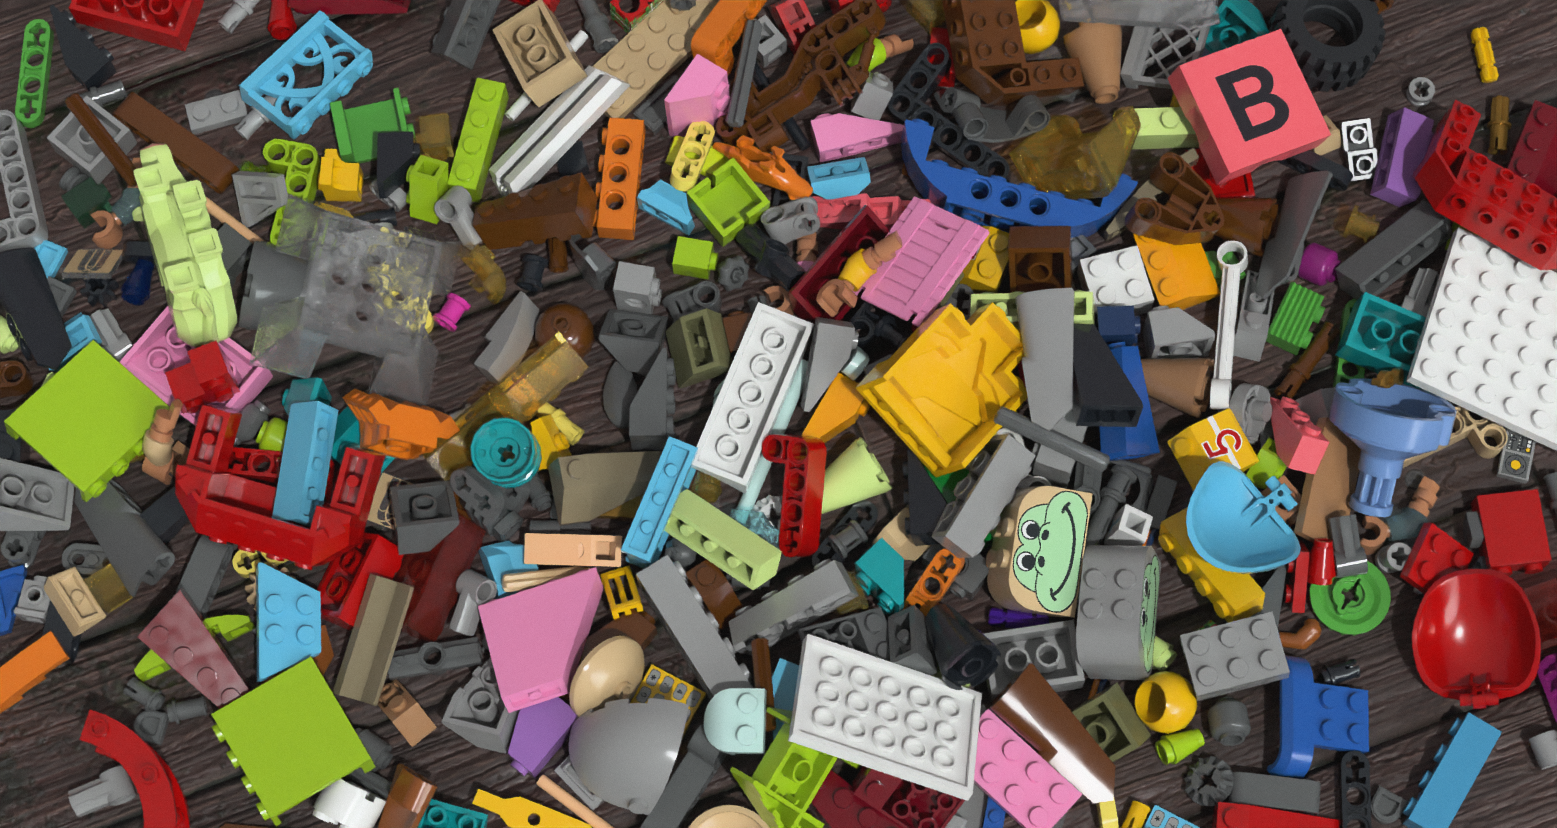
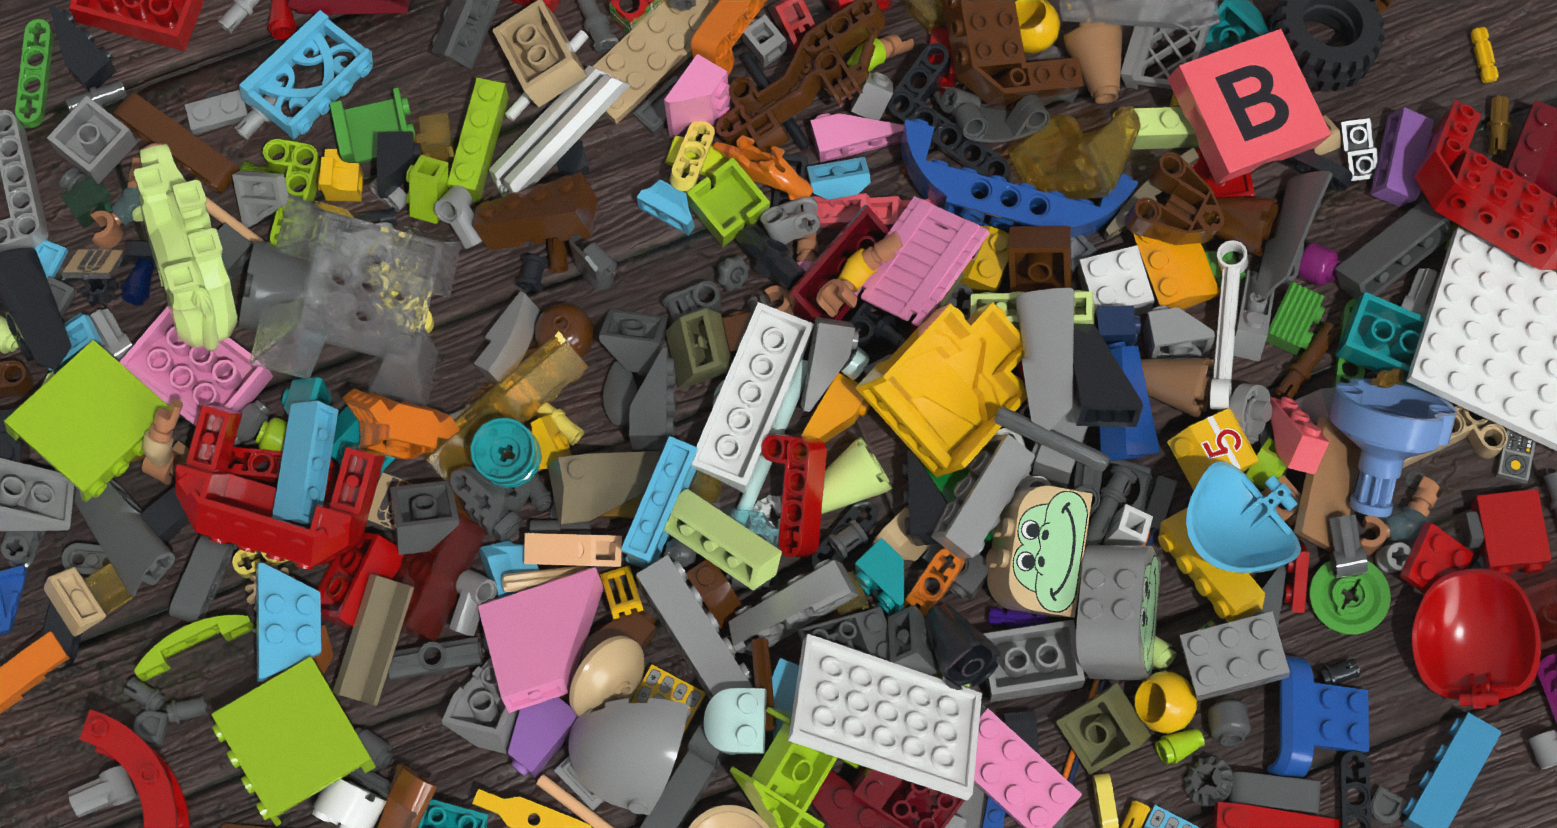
(32, 610): light grey brick -> none
(102, 138): reddish brown axle -> none
(193, 650): wedge -> none
(203, 379): red brick -> none
(405, 713): medium nougat slope -> none
(451, 312): dark pink bush -> none
(488, 273): clear yellow slope -> none
(628, 135): orange brick -> none
(636, 288): light grey brick -> none
(694, 258): lime brick -> none
(744, 73): dark grey axle -> none
(1056, 734): reddish brown panel -> none
(1303, 637): dark orange arm -> none
(1321, 562): red cone -> none
(1361, 225): clear yellow brick -> none
(1420, 82): light grey bush -> none

